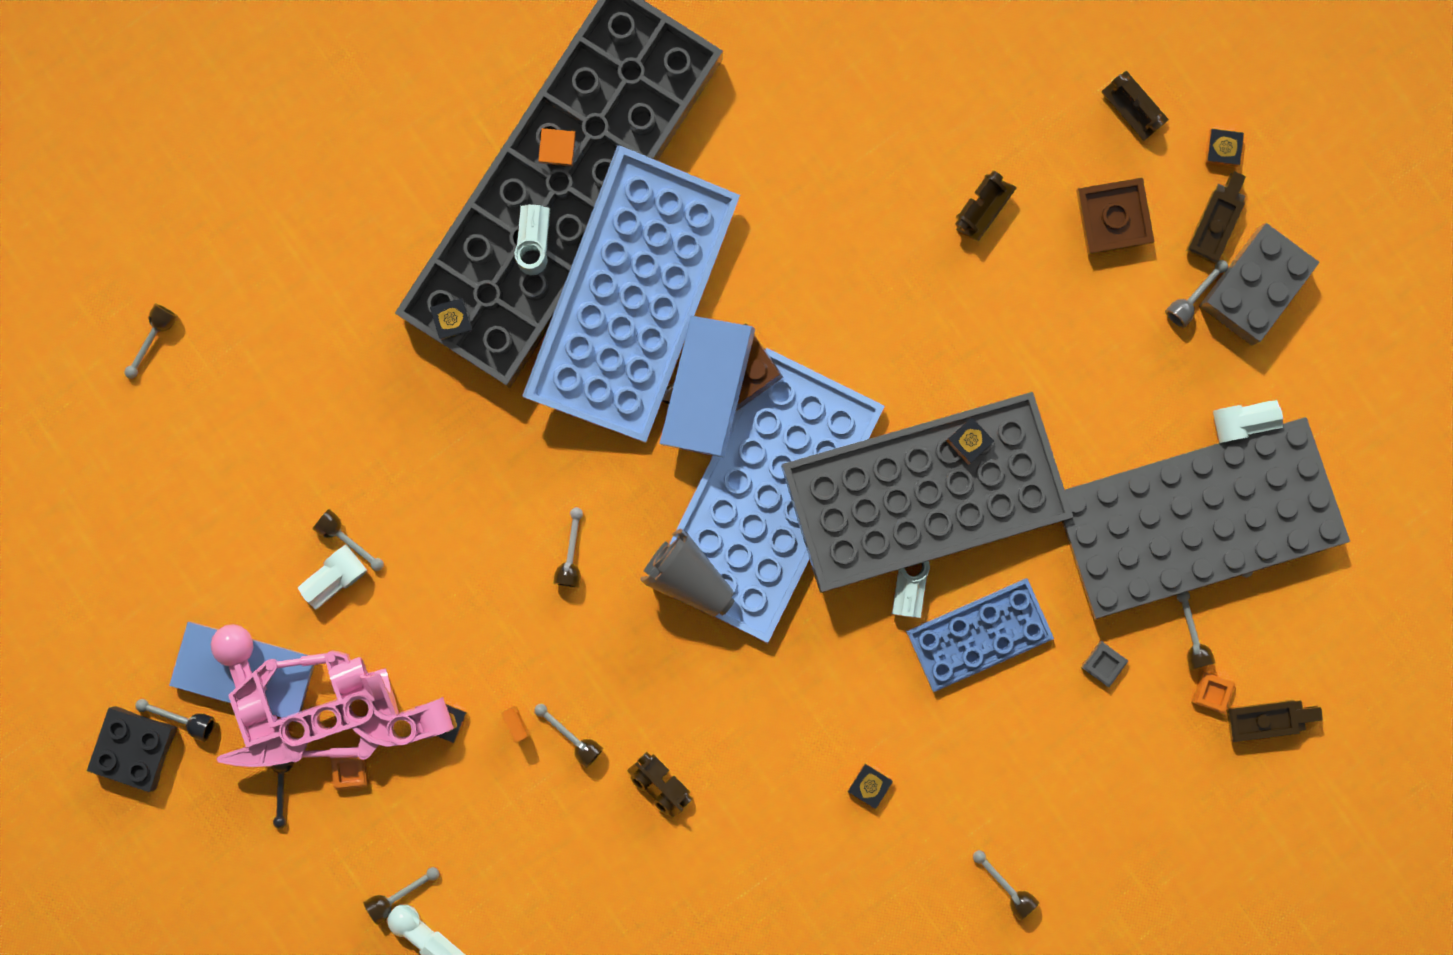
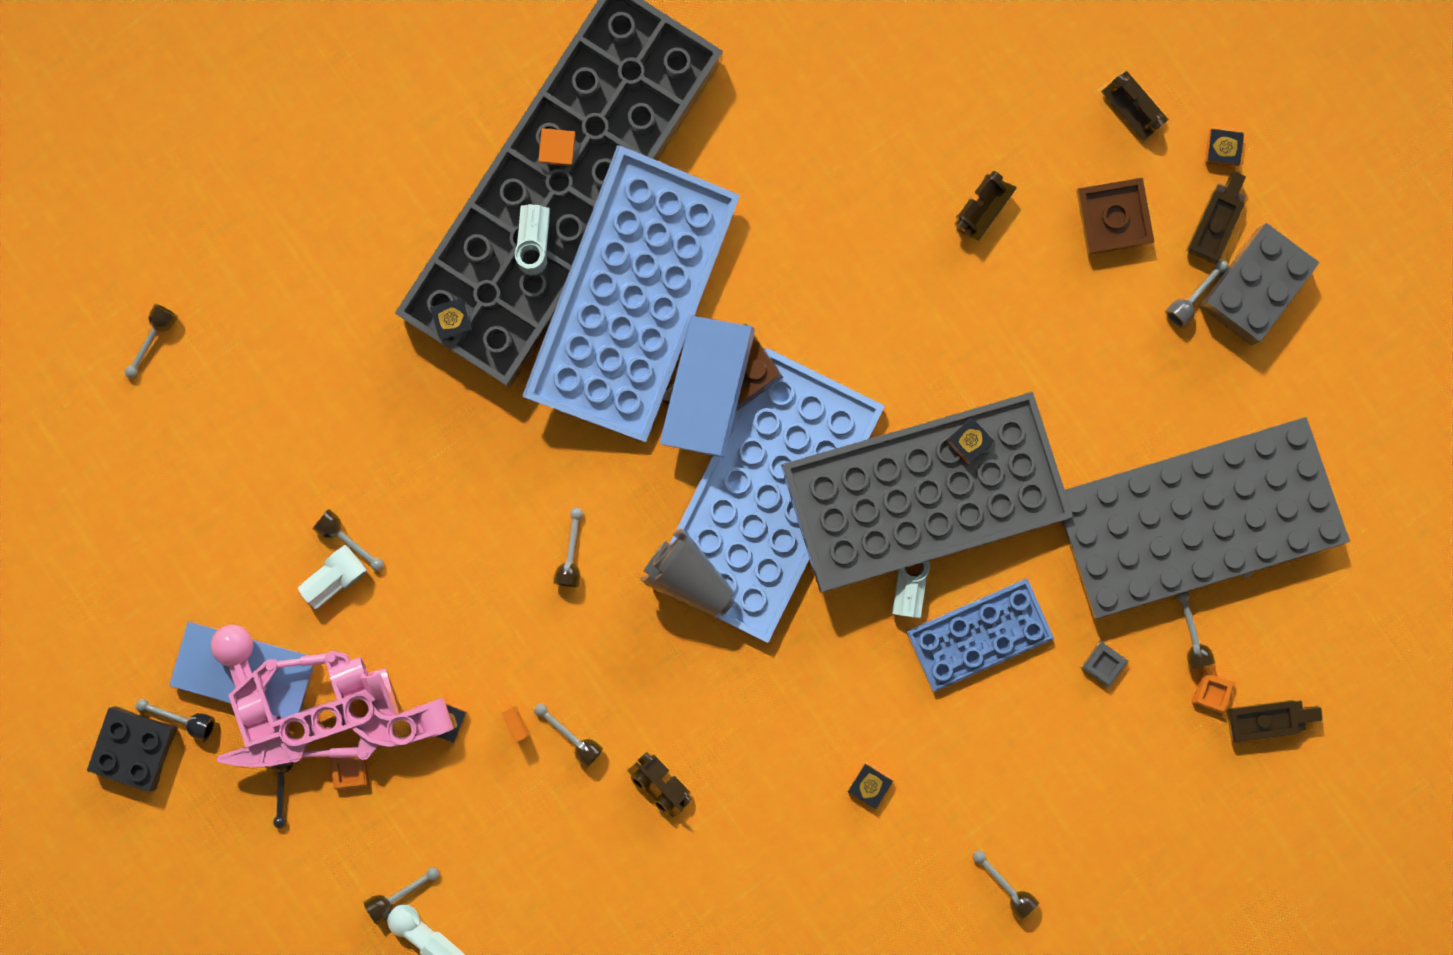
(1240, 421): light aqua piece -> none

